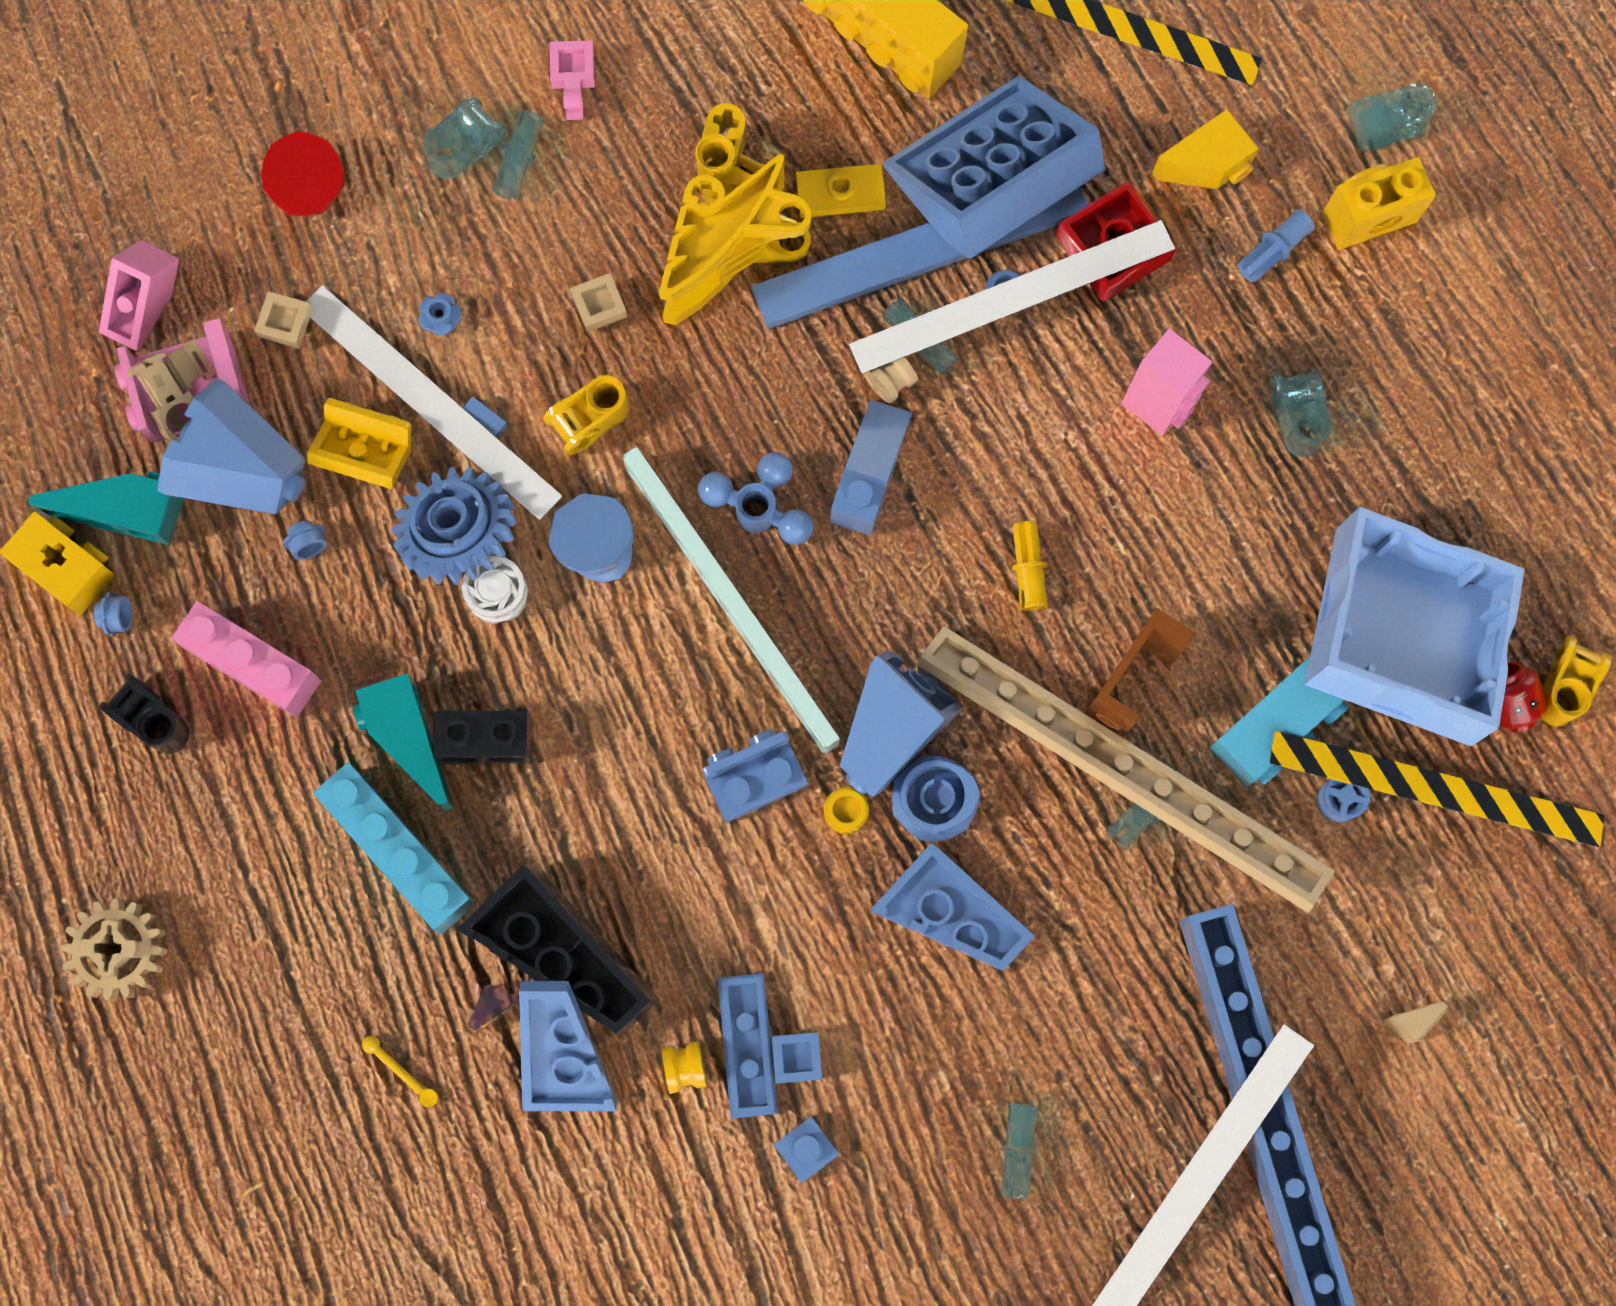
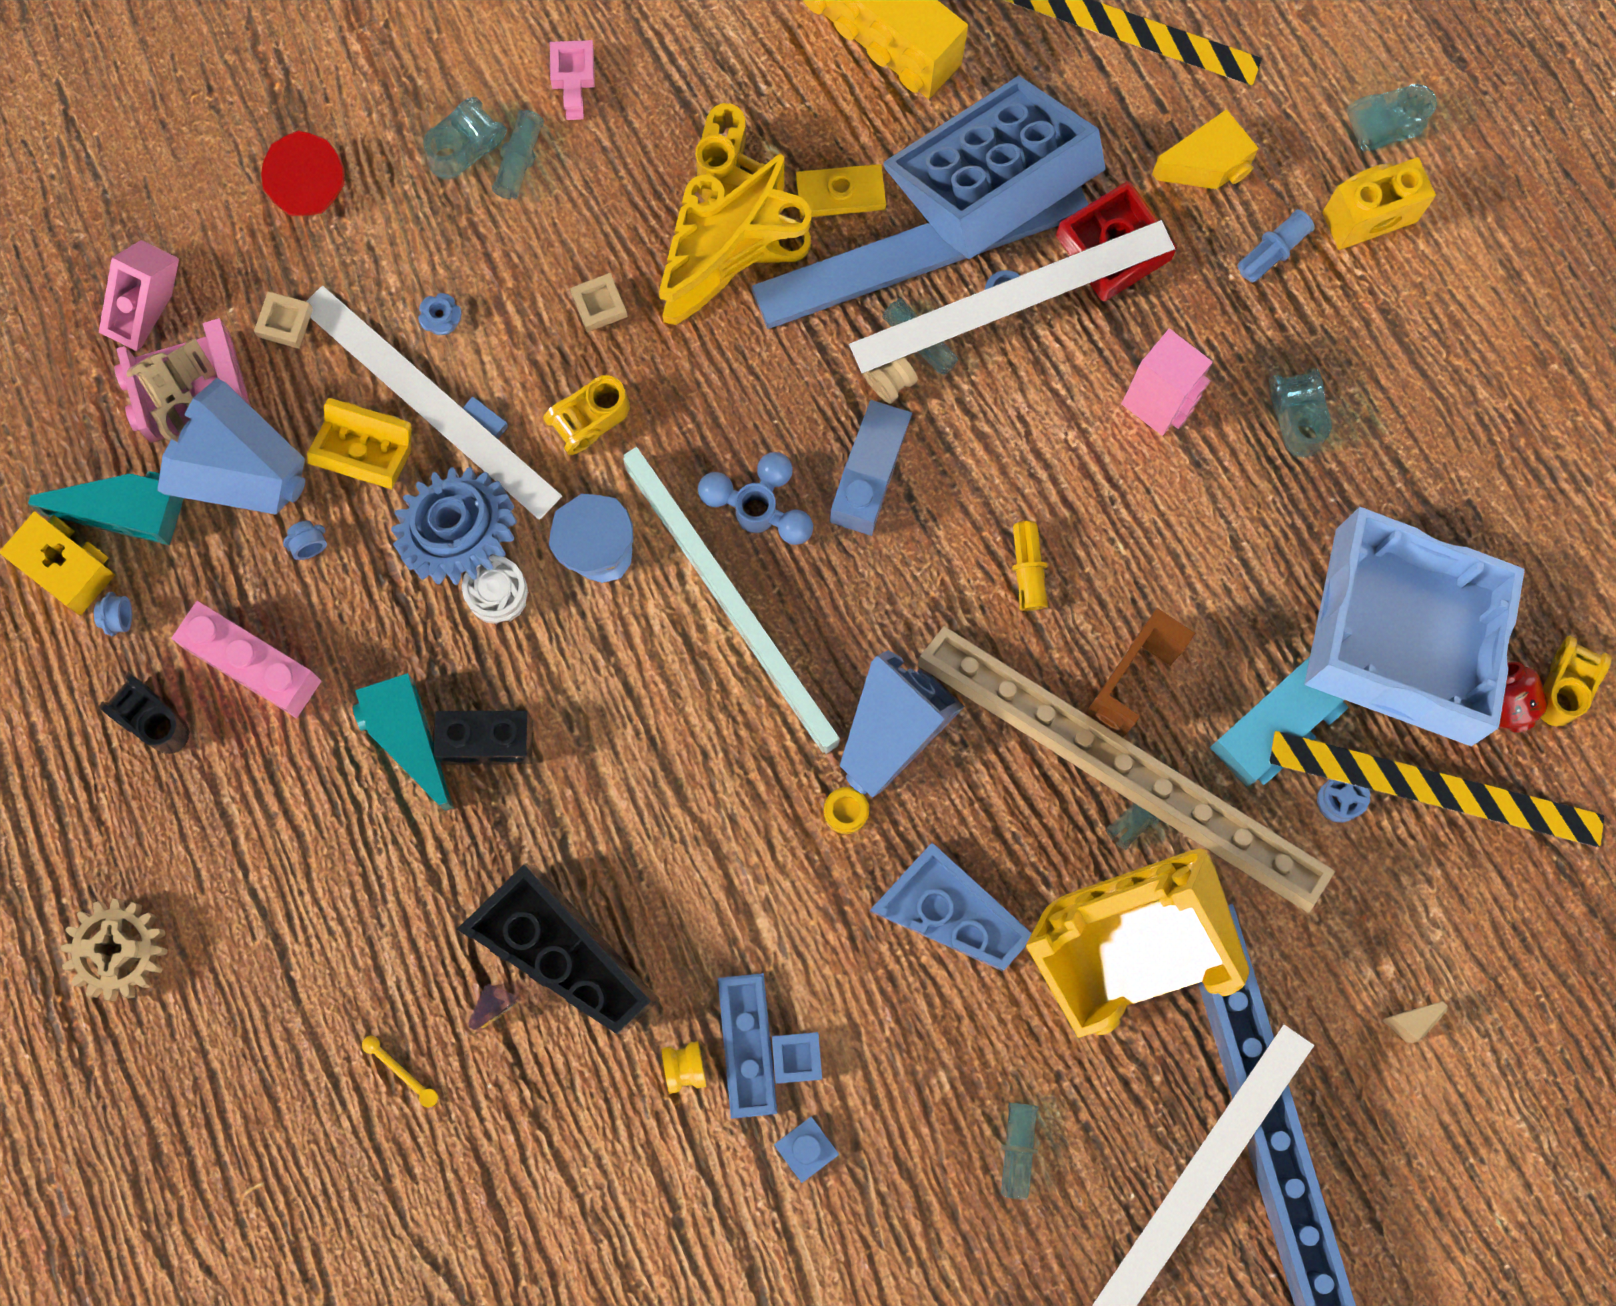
(394, 848): medium azure brick -> none
(558, 1053): medium blue wing -> none
(754, 775): medium blue bracket -> none
(935, 798): medium blue hat -> none
(1138, 941): none -> yellow windscreen

